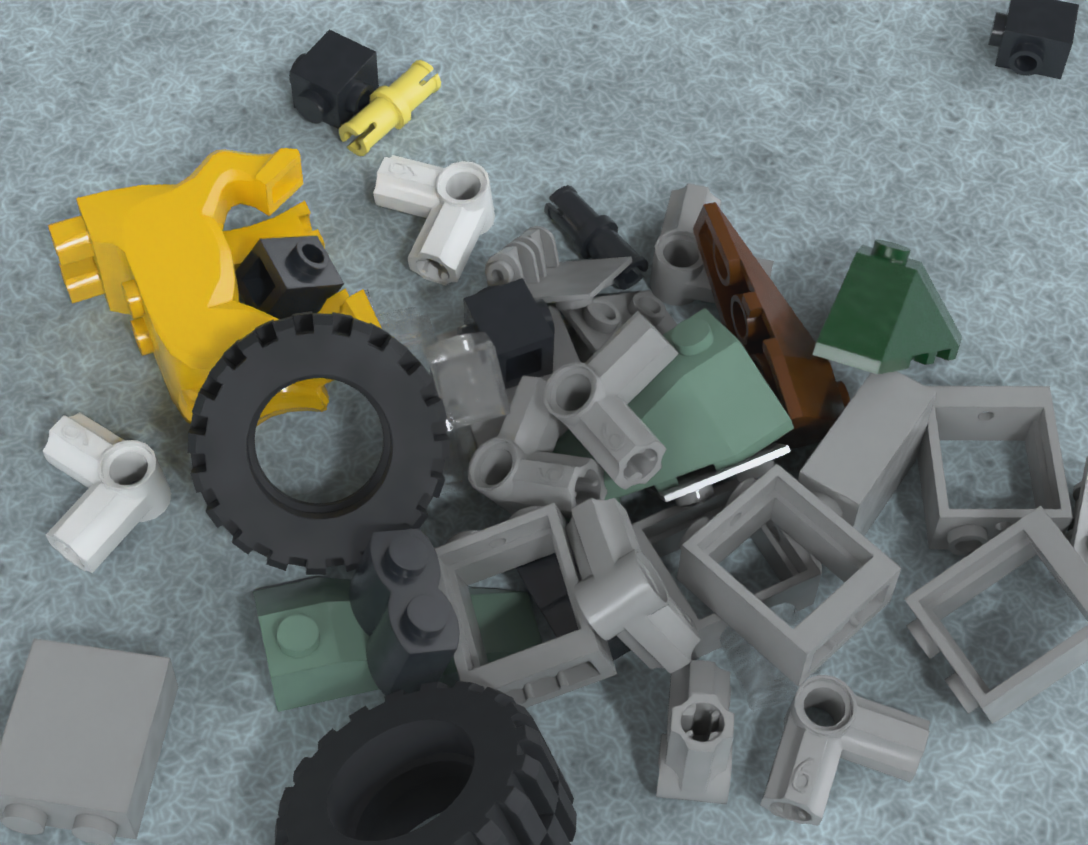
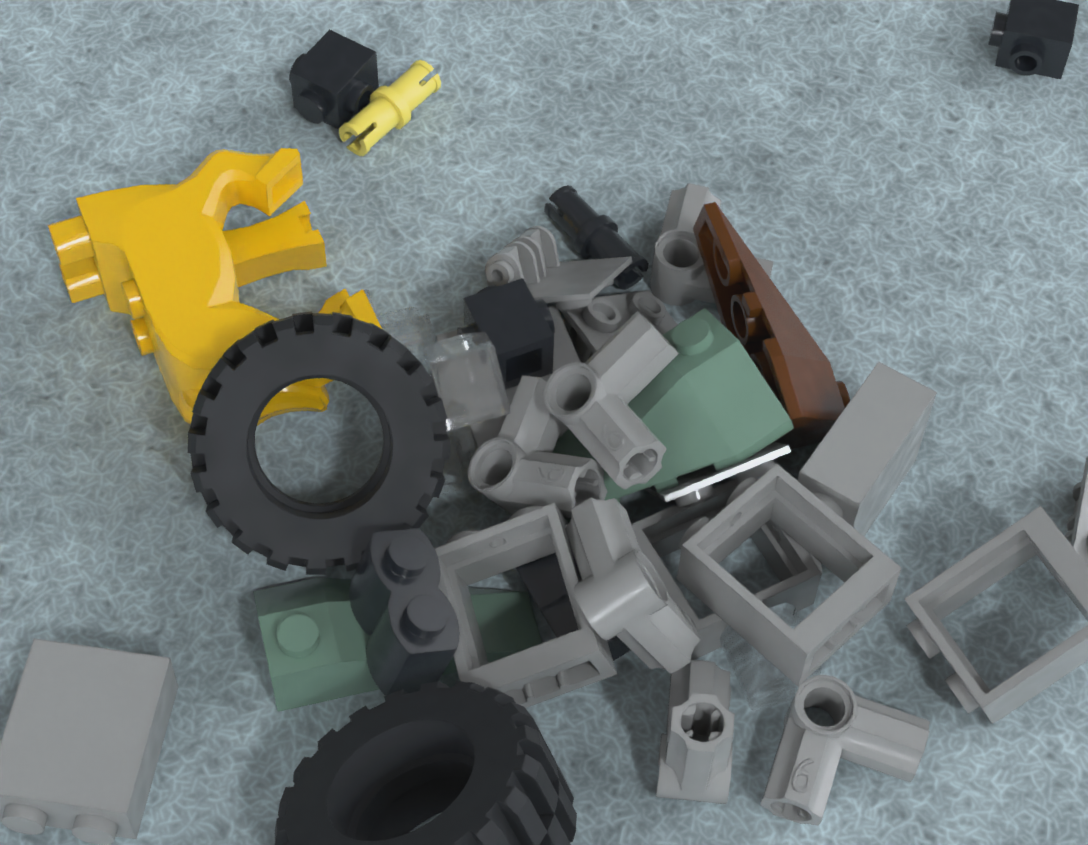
(110, 504): white piece -> none
(287, 276): black brick -> none
(453, 201): white piece -> none
(887, 314): dark green wedge -> none
(1008, 415): light grey window -> none

